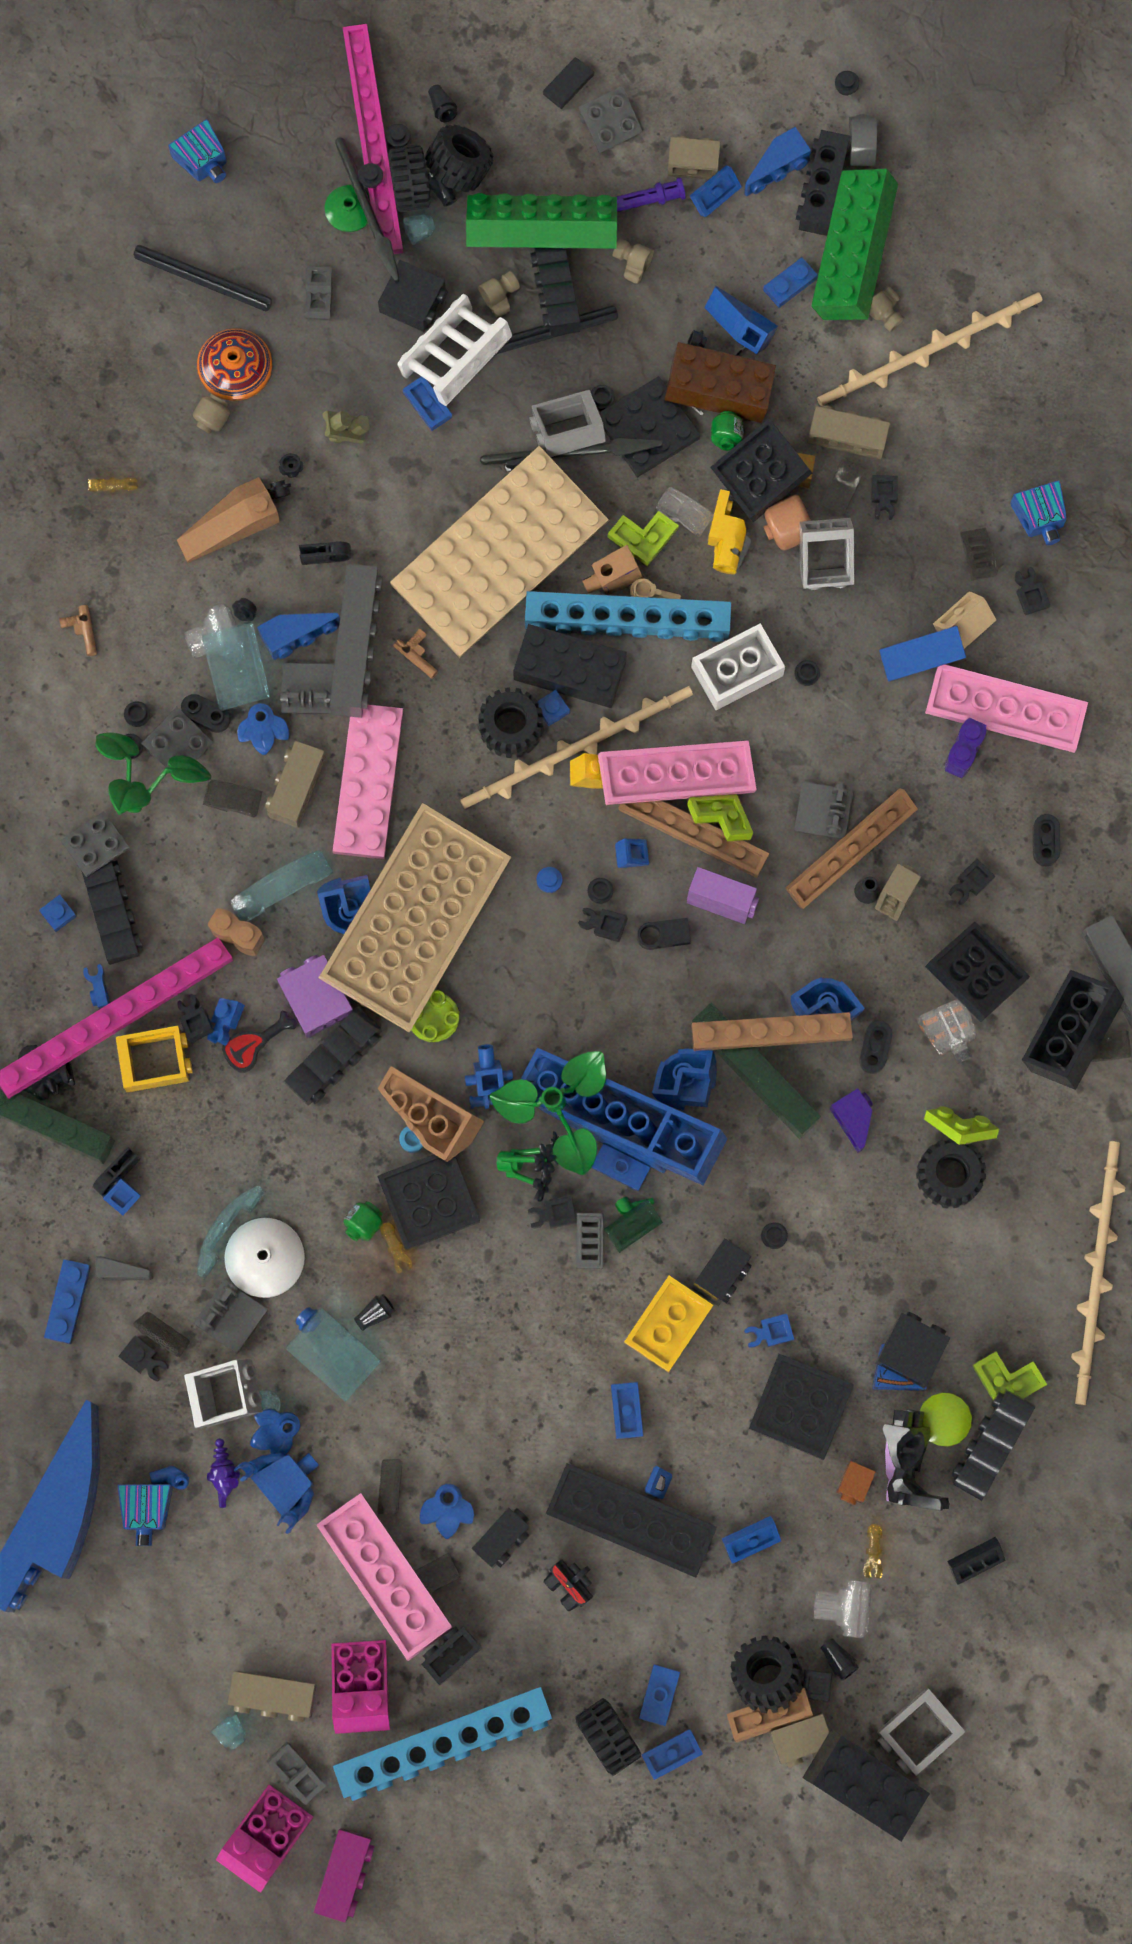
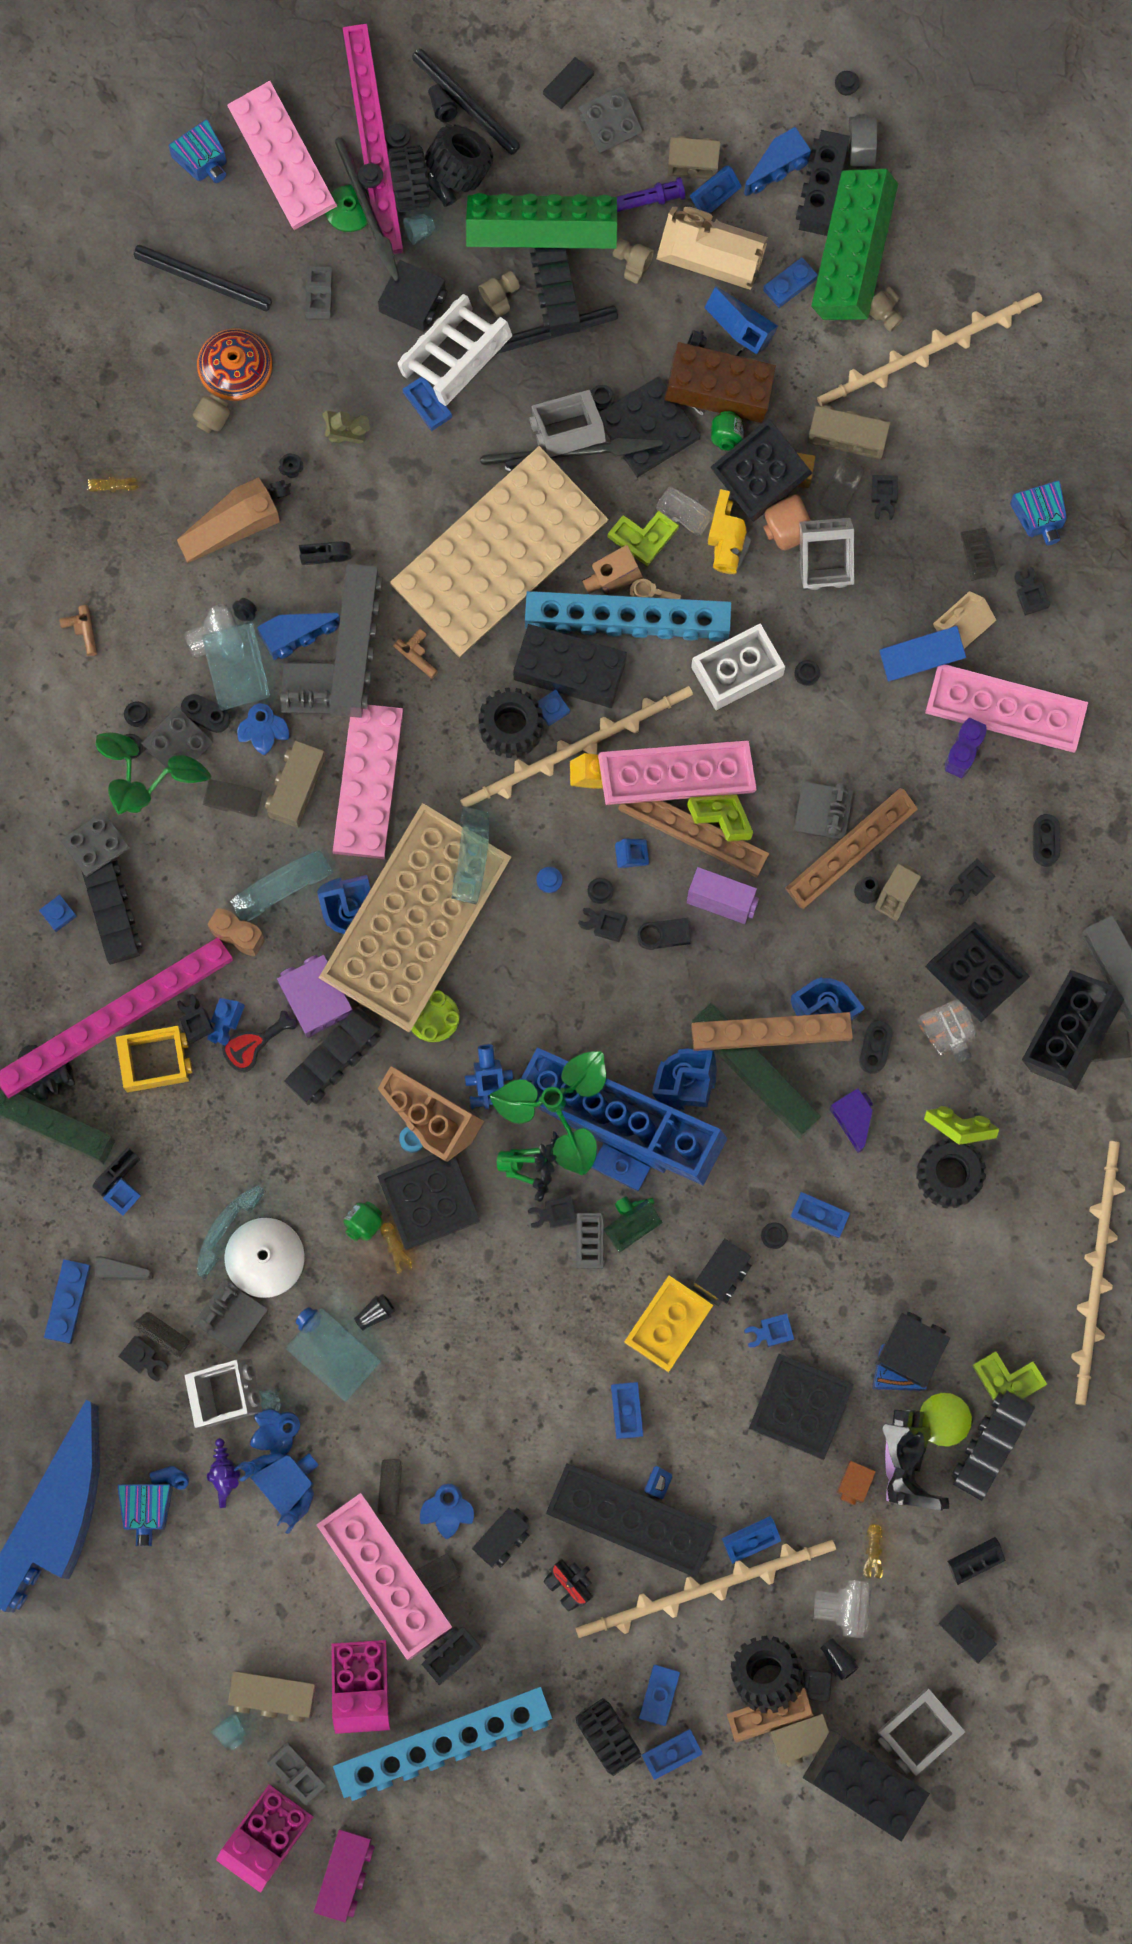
(99, 995): blue plate -> none
(282, 155): none -> bright pink plate
(463, 99): none -> black axle
(472, 855): none -> clear light blue slope
(694, 1590): none -> tan plant
(711, 247): none -> tan brick
(819, 1215): none -> blue plate
(967, 1633): none -> black plate

